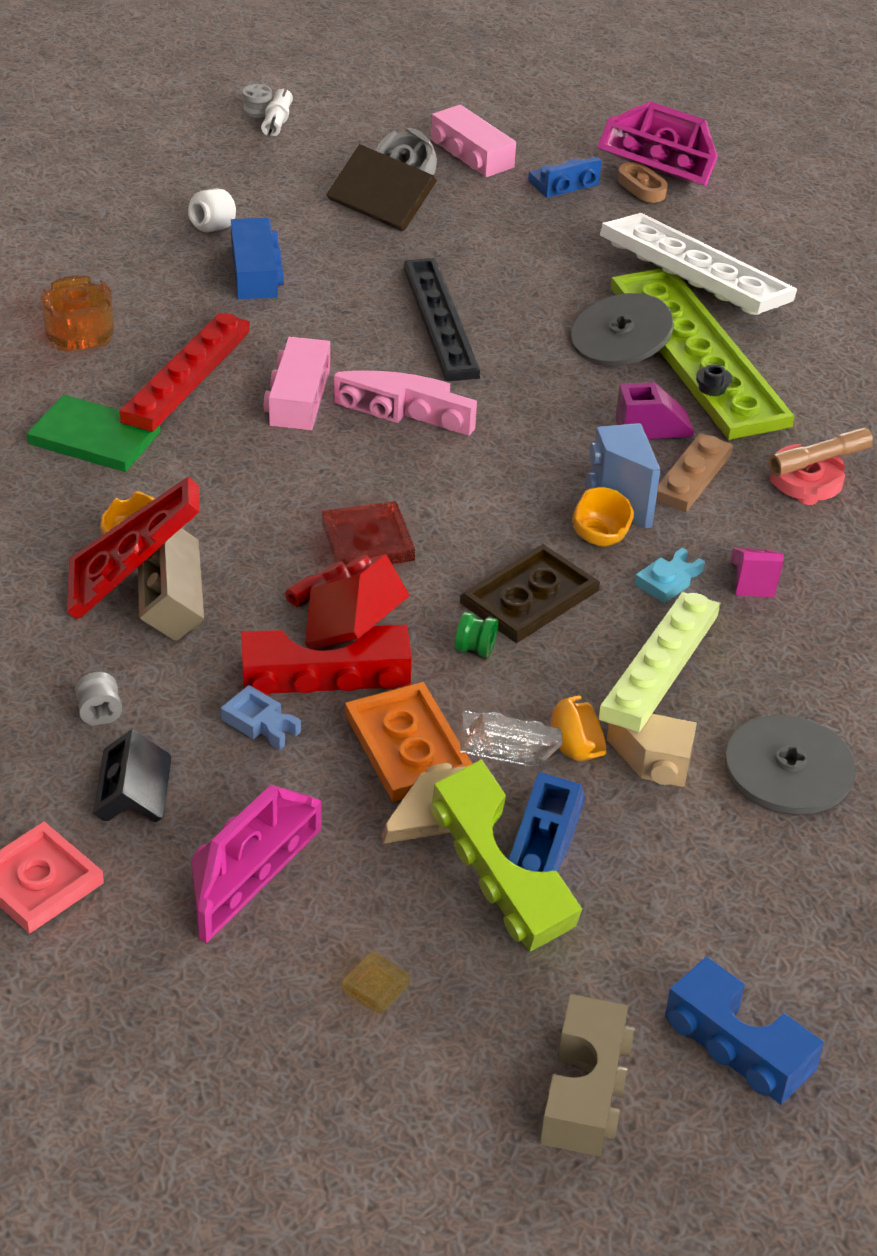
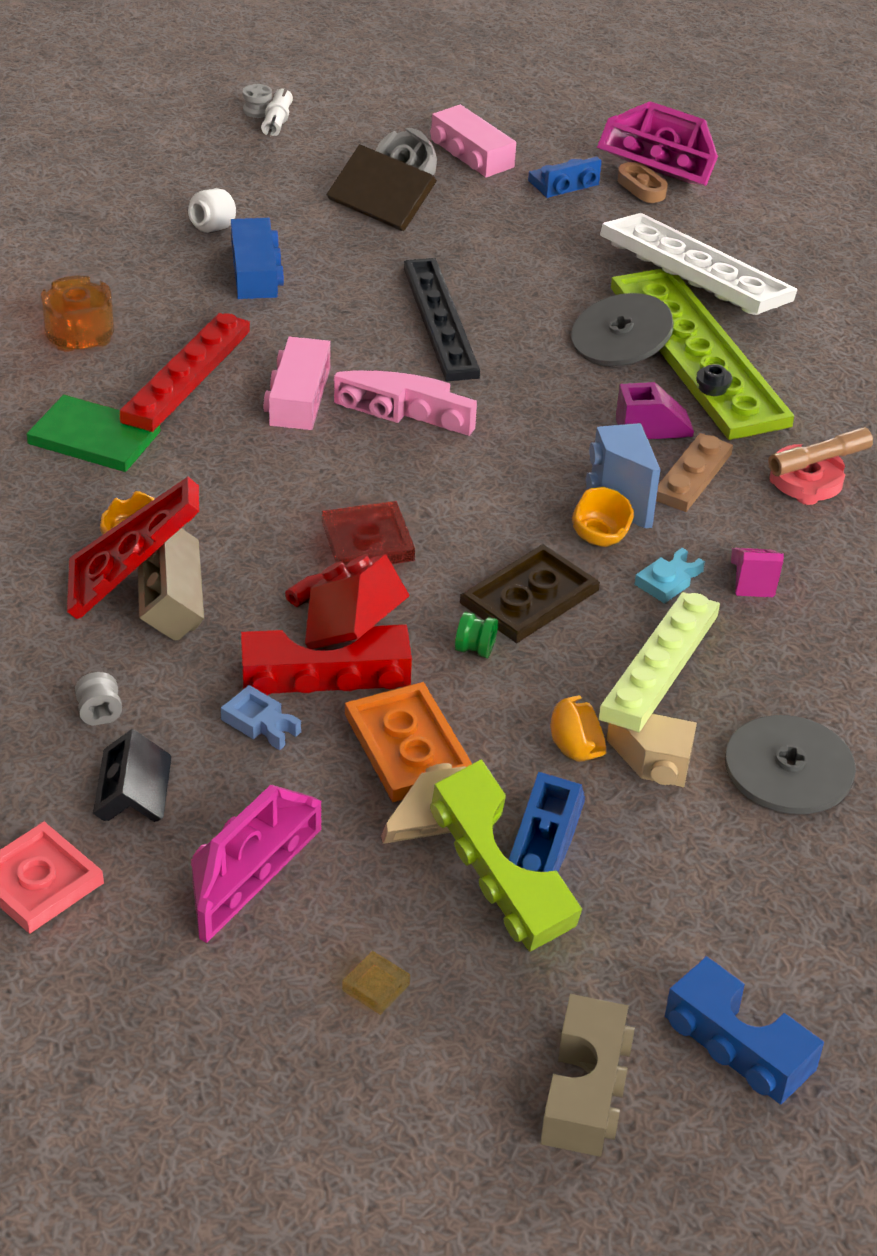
(507, 738): clear bracket -> none

